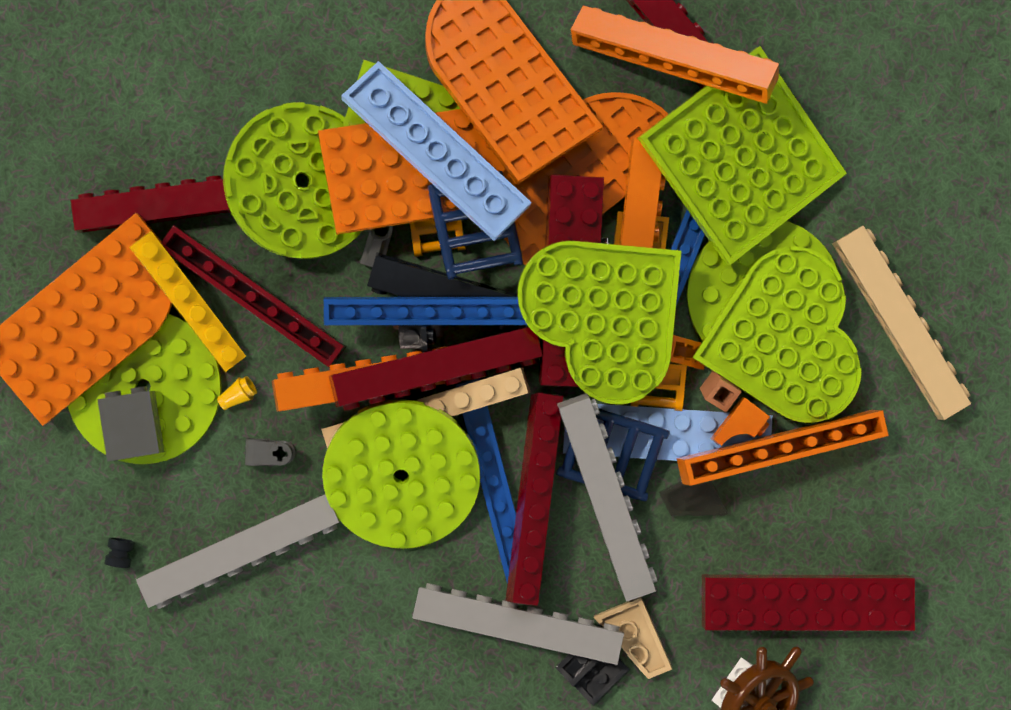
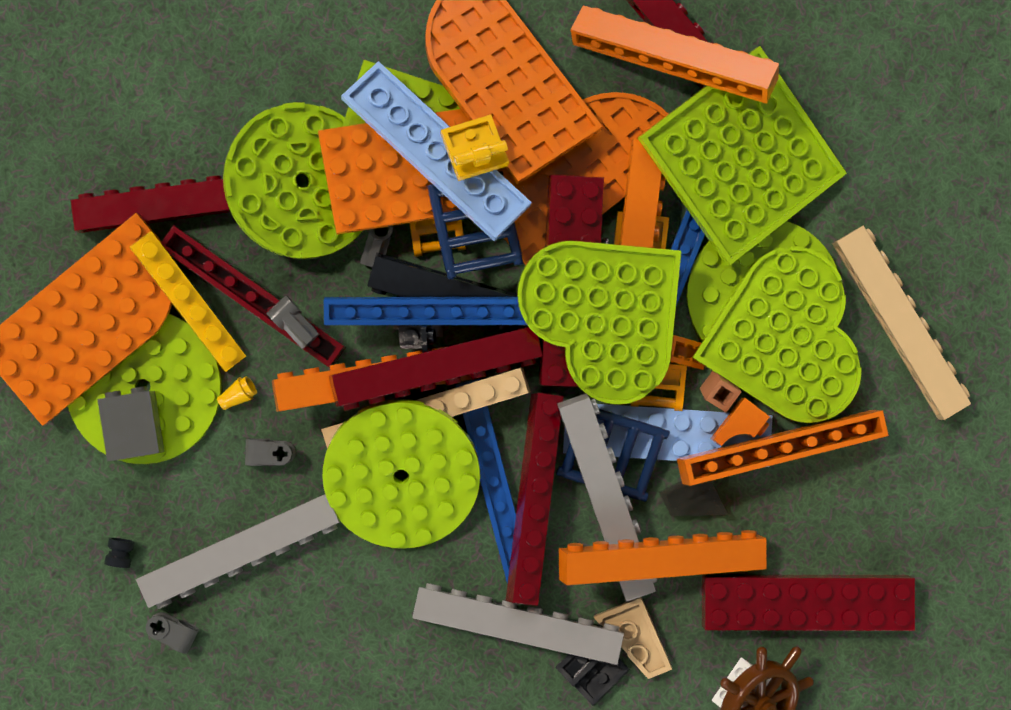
(175, 632): none -> dark grey piece
(289, 317): none -> dark grey piece
(475, 147): none -> yellow plate
(661, 558): none -> orange brick

